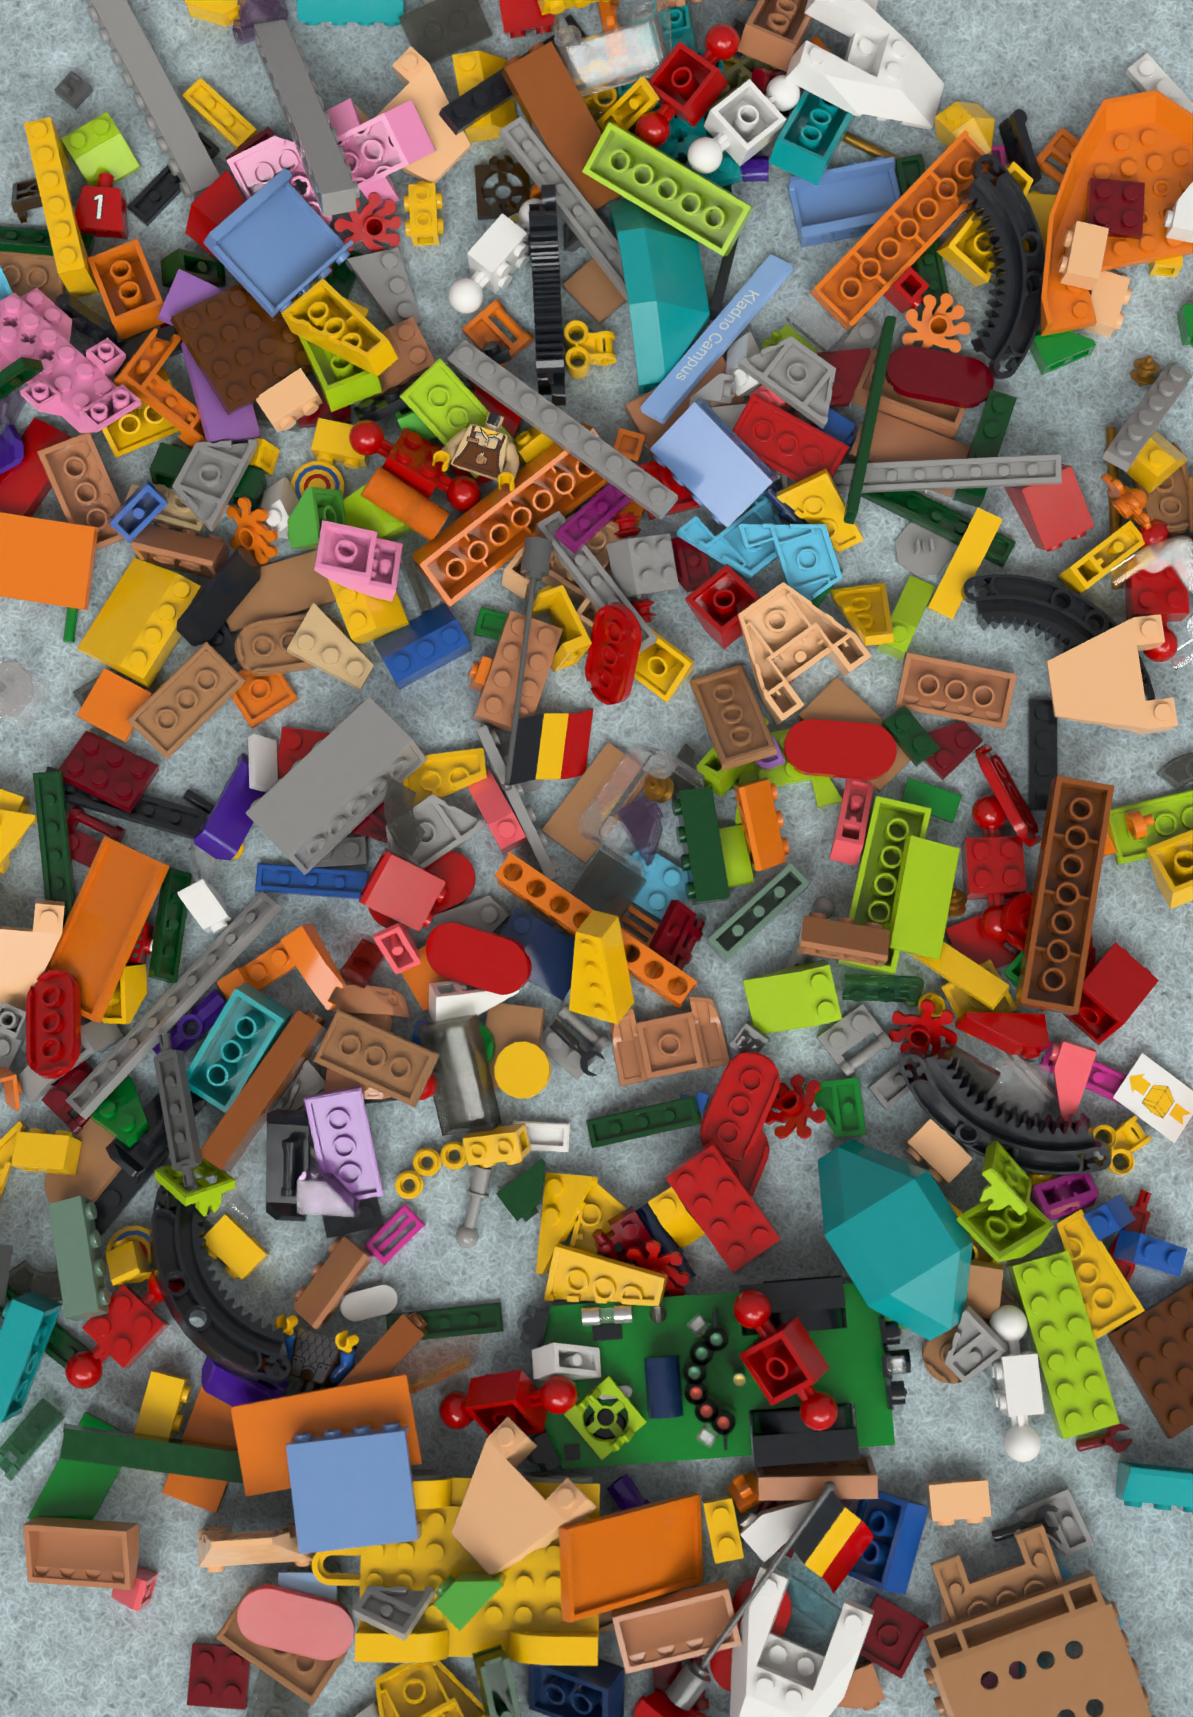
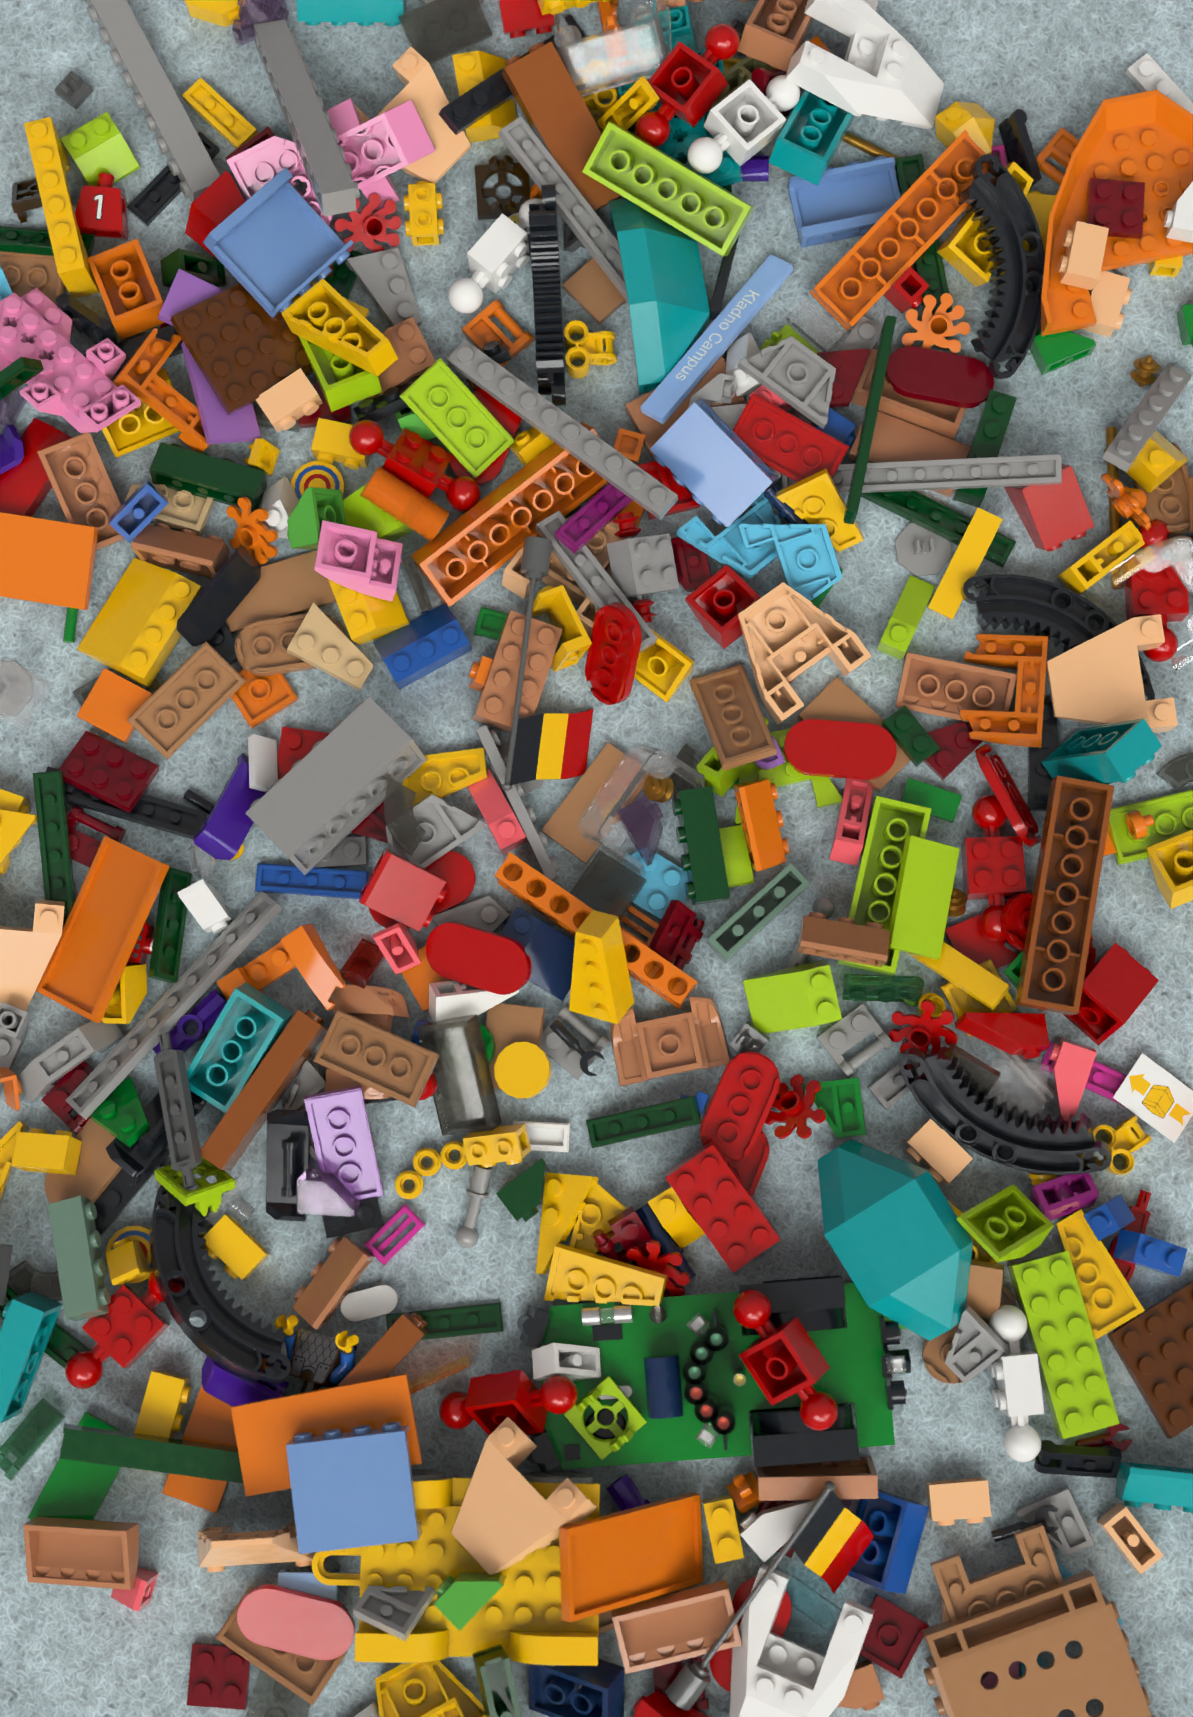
(53, 1024): red tile -> none
(212, 477): light grey wing -> none
(482, 452): torso -> none
(866, 611): yellow wing -> none
(1002, 1175): lime piece -> none
(1025, 724): none -> orange wedge
(1078, 1460): none -> black plate
(1104, 752): none -> teal brick
(1130, 1538): none -> light nougat brick

